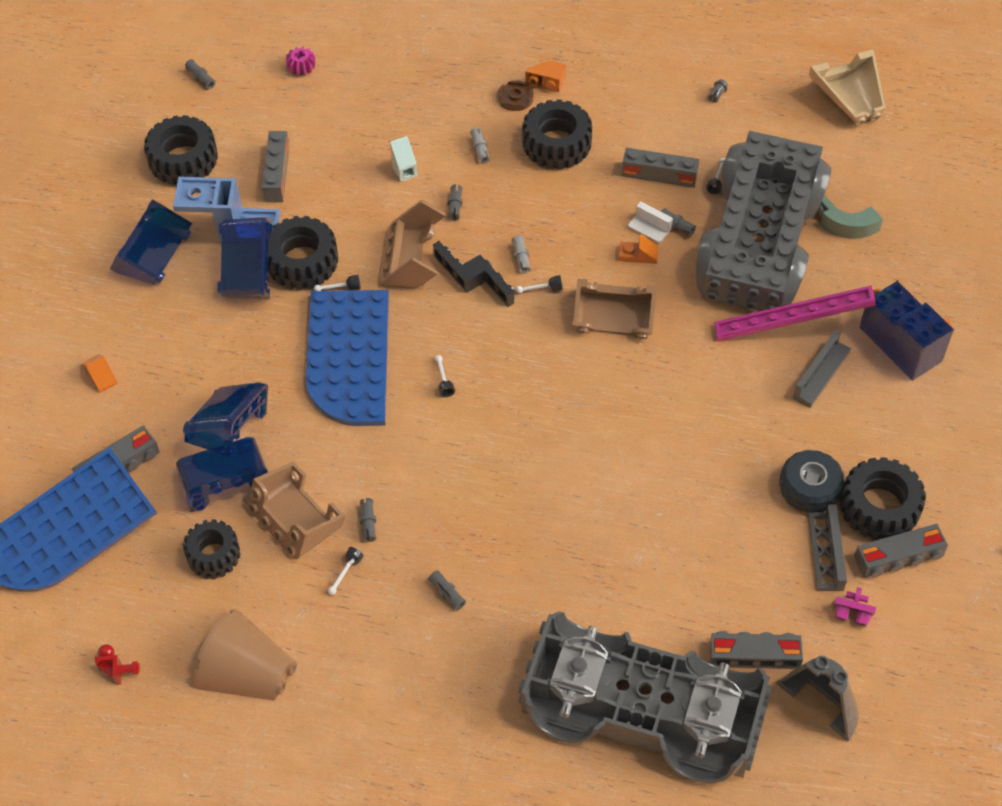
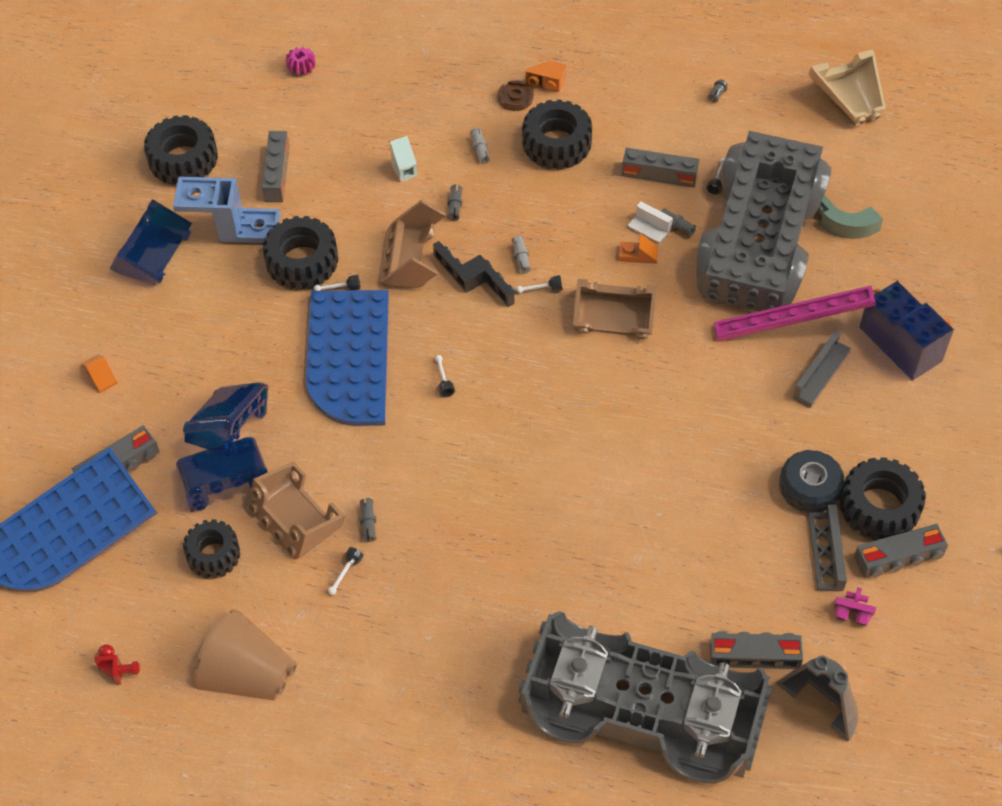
(200, 74): dark grey pin -> none
(244, 258): clear blue windscreen -> none
(447, 590): dark grey pin -> none

